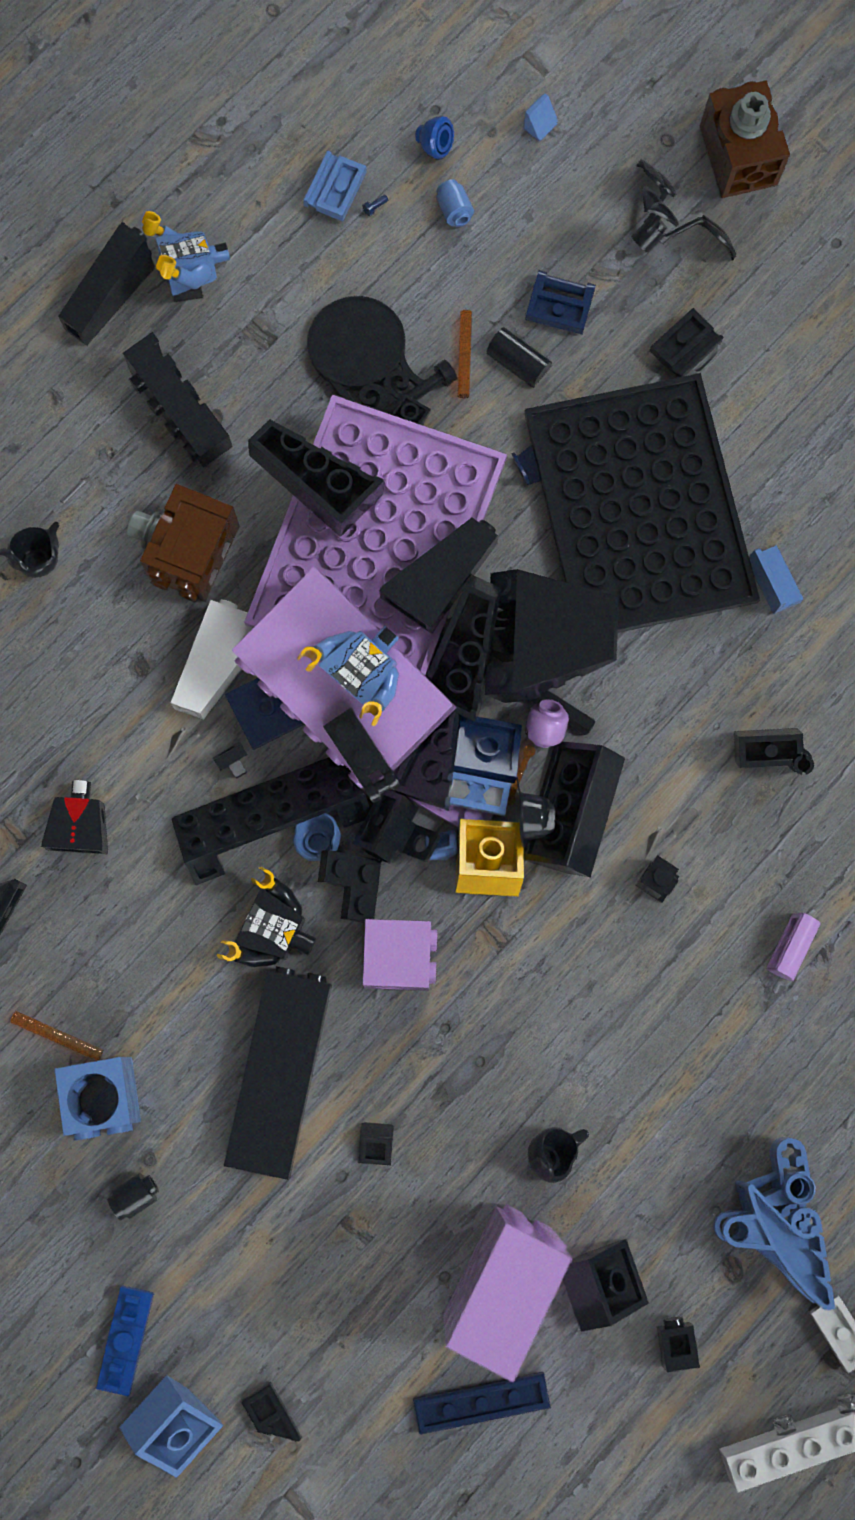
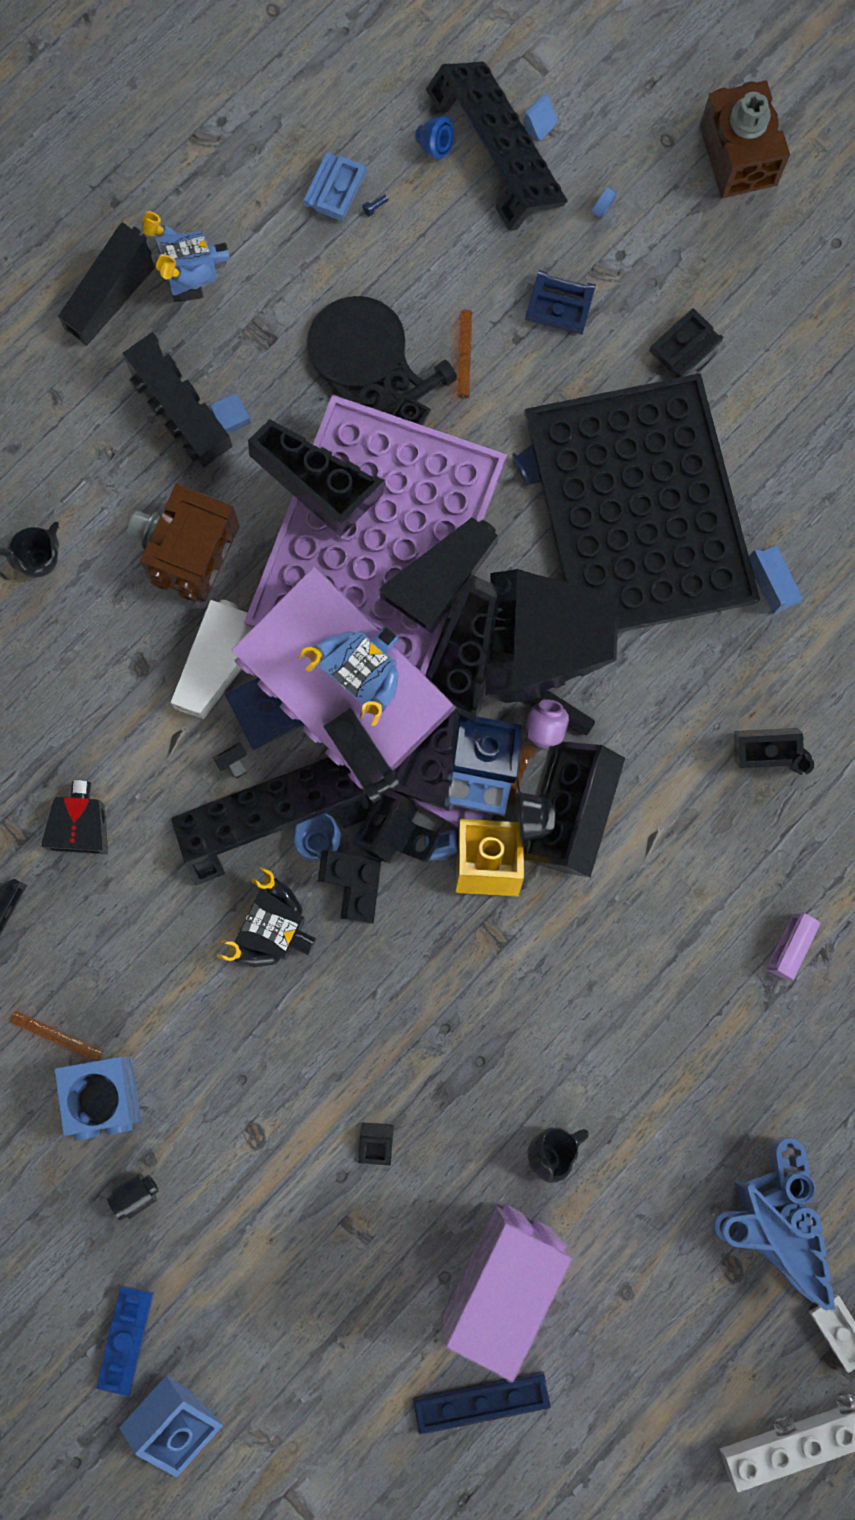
(231, 413): none -> medium blue tile
(270, 1414): black tile -> none
(278, 1073): black brick -> none
(399, 955): lavender brick -> none
(454, 203): medium blue brick -> none
(504, 137): none -> black bracket
(518, 357): black brick -> none
(604, 202): none -> medium blue tile
(604, 1286): black slope -> none
(653, 228): black plant -> none
(658, 879): black brick -> none
(680, 1357): black brick -> none

